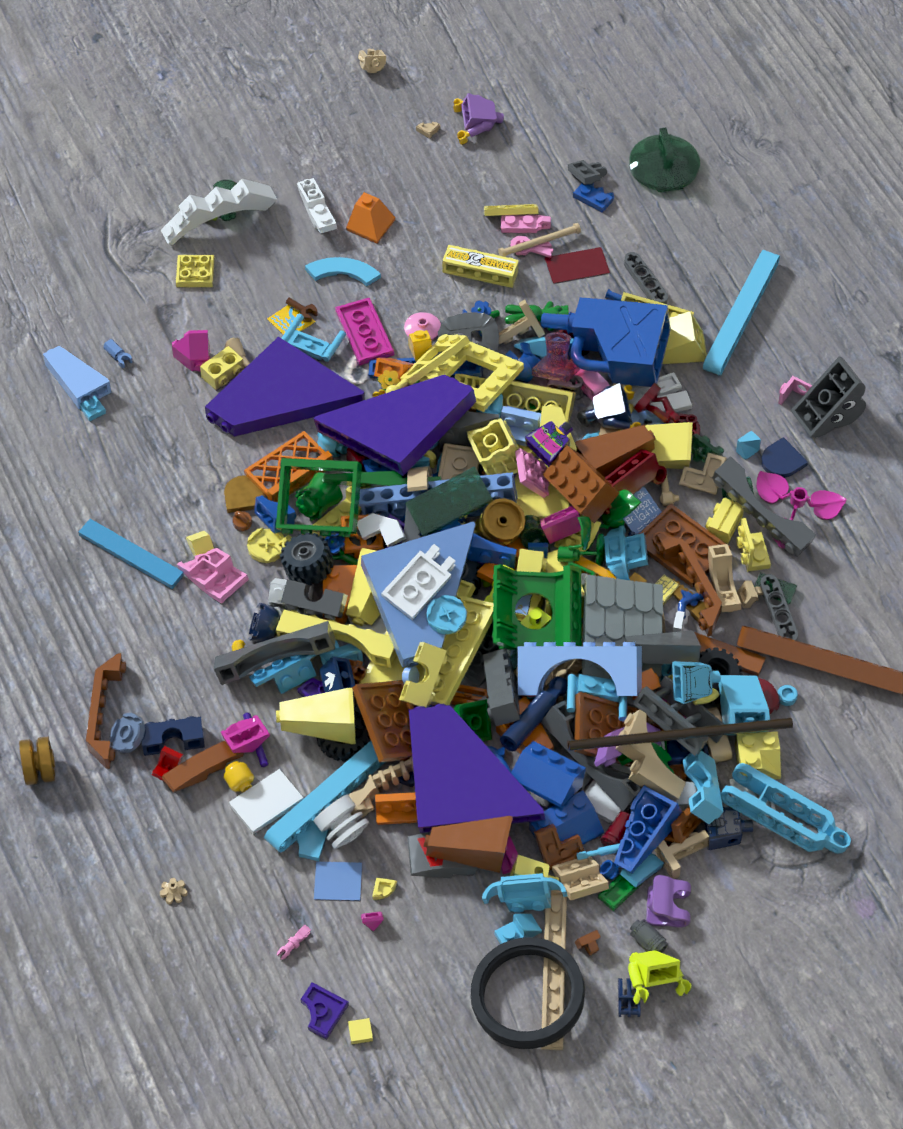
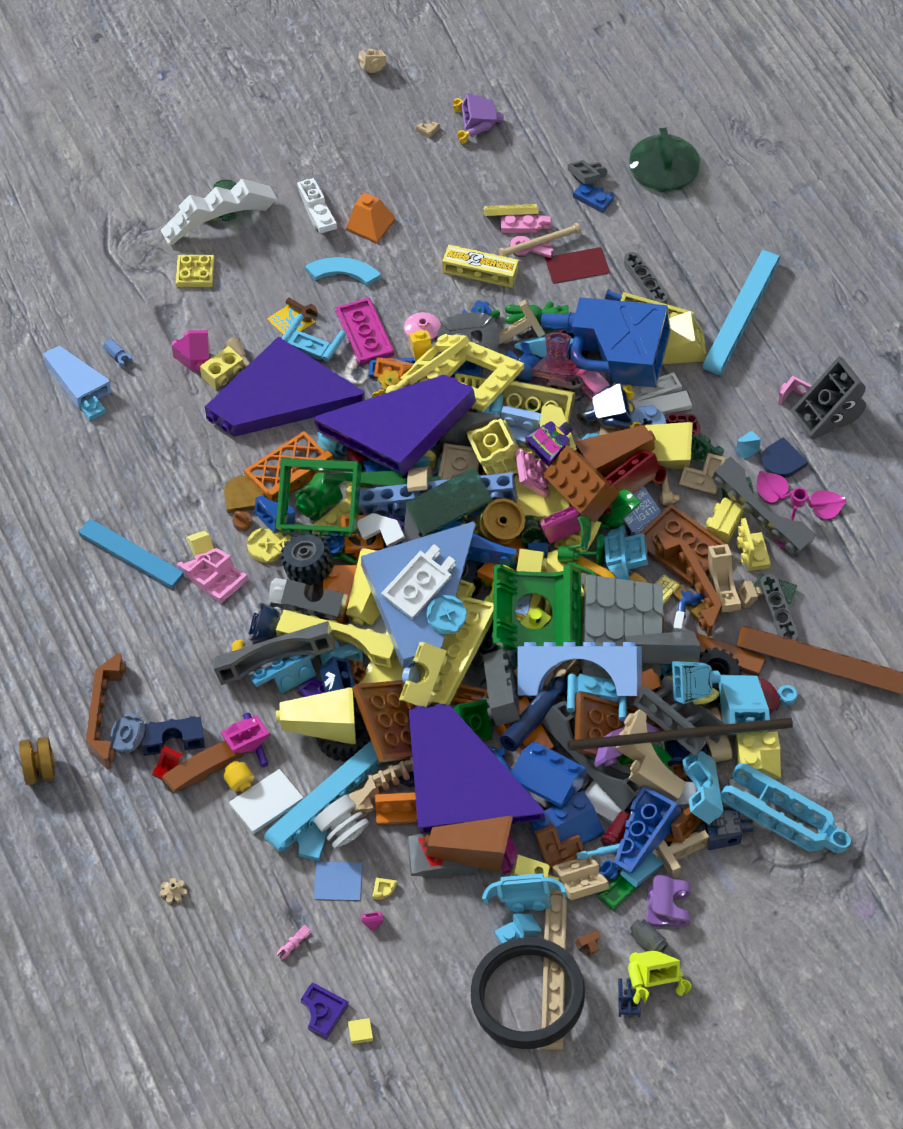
(650, 396): dark red piece -> none

